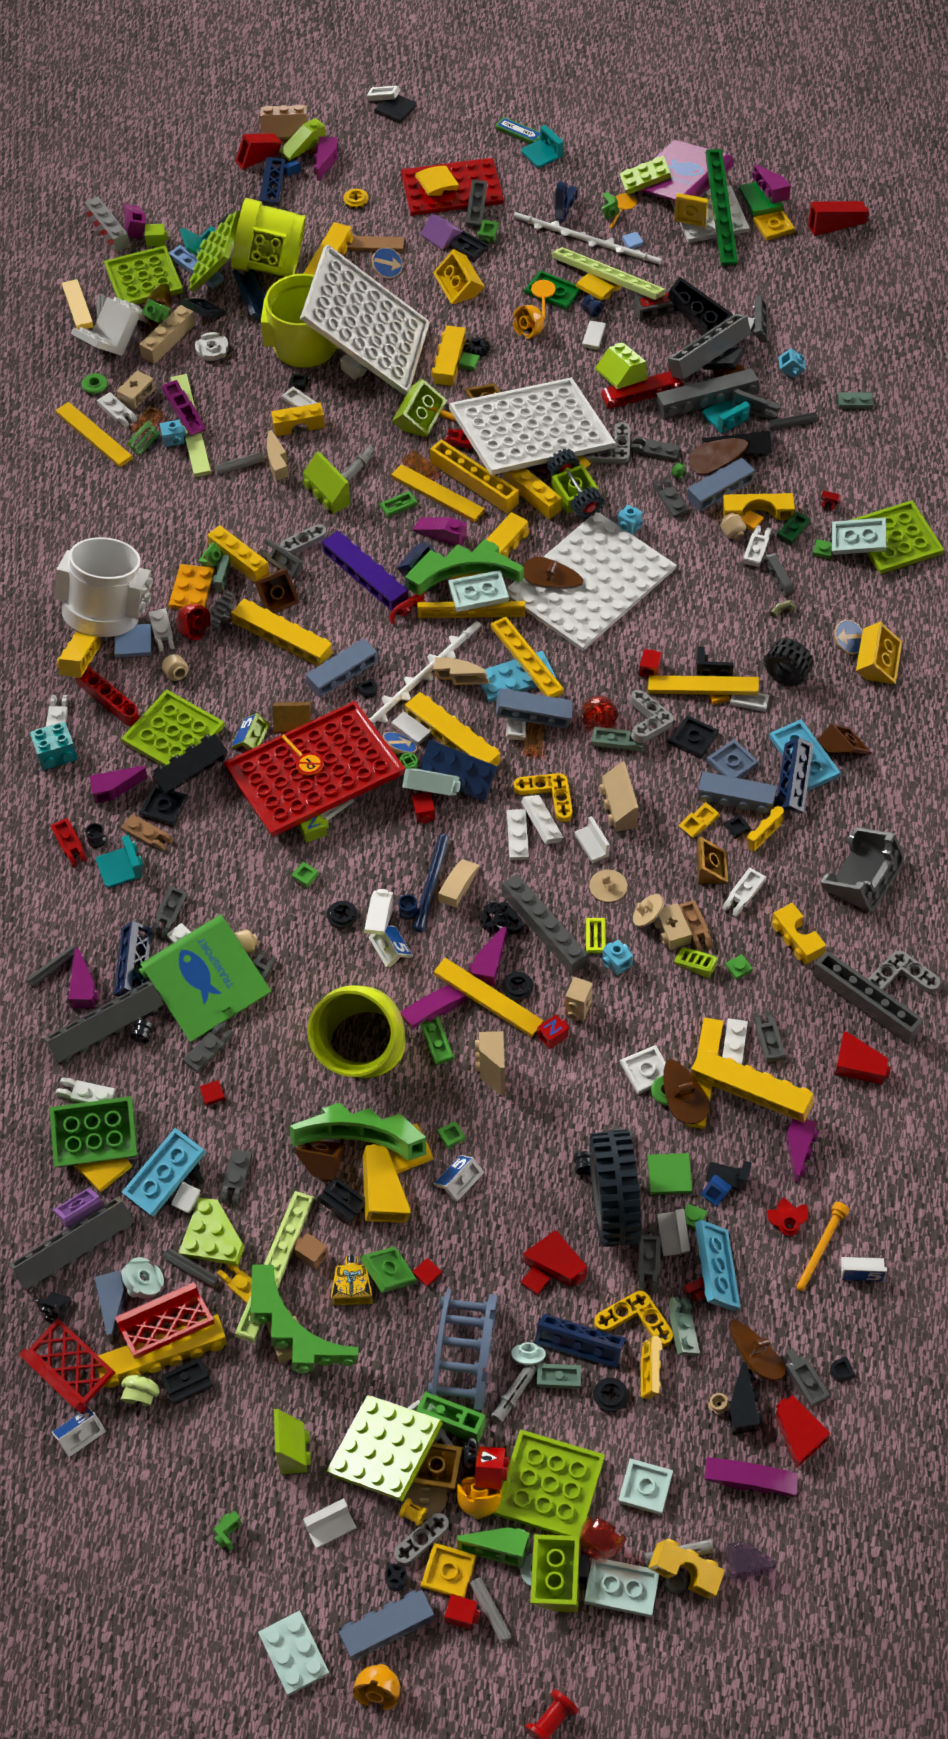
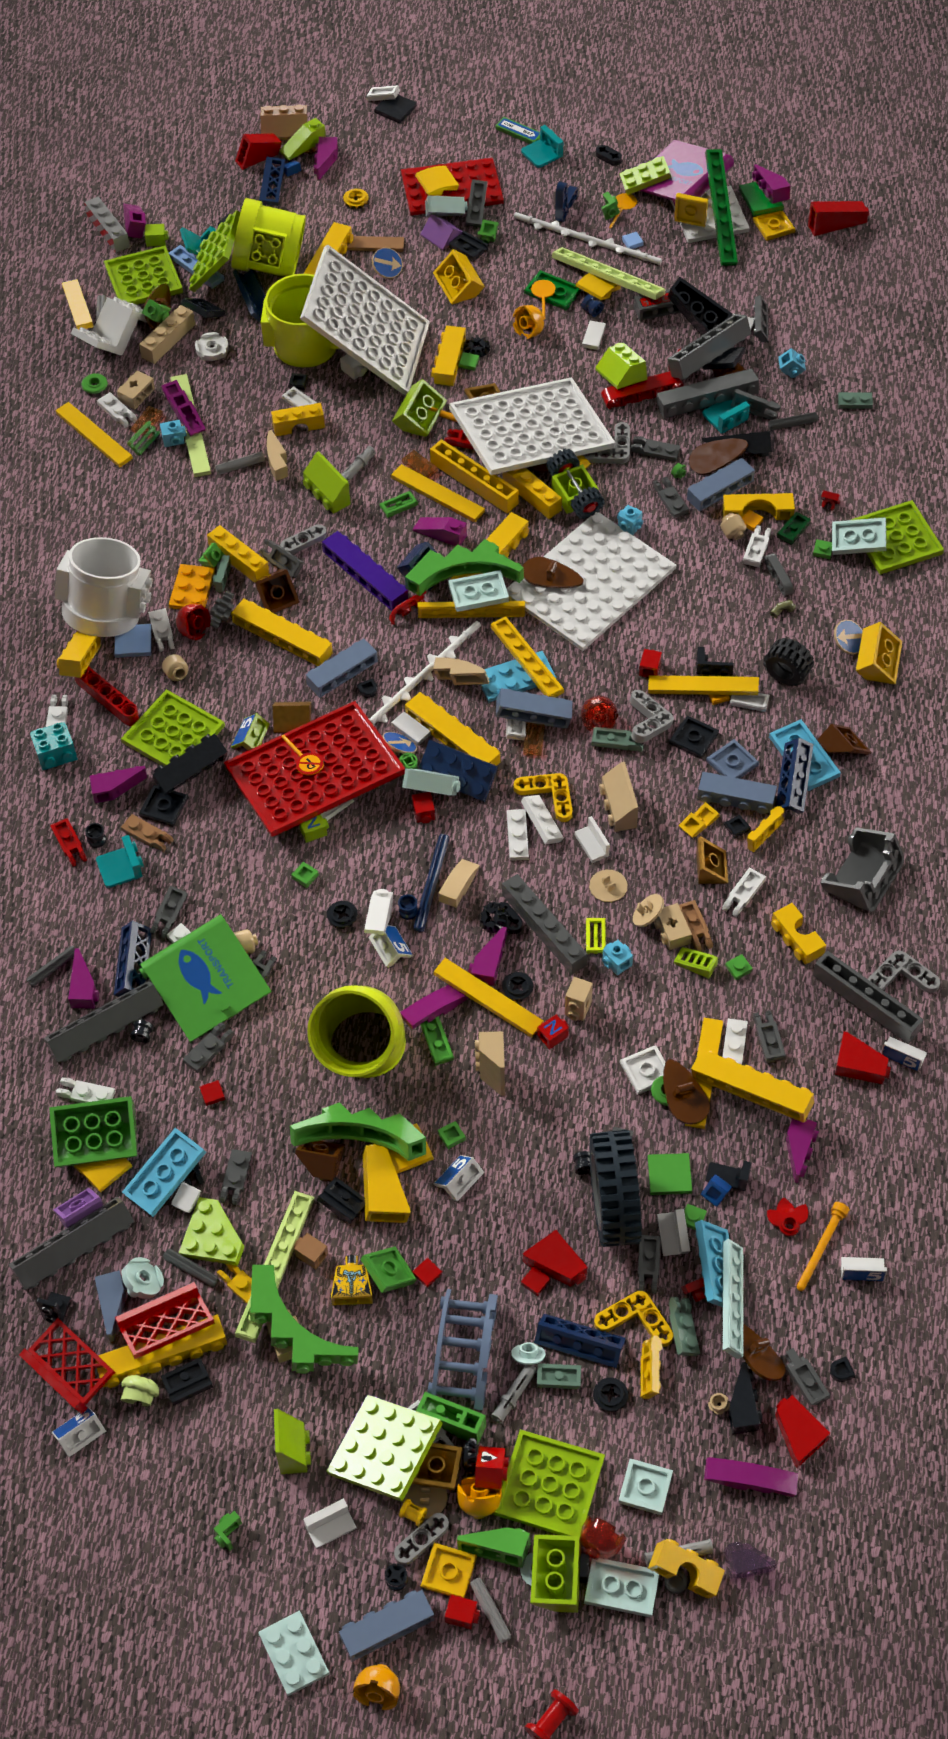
(445, 206): none -> light aqua slope
(606, 154): none -> black beam
(732, 1298): none -> light aqua tile
(904, 1053): none -> panel

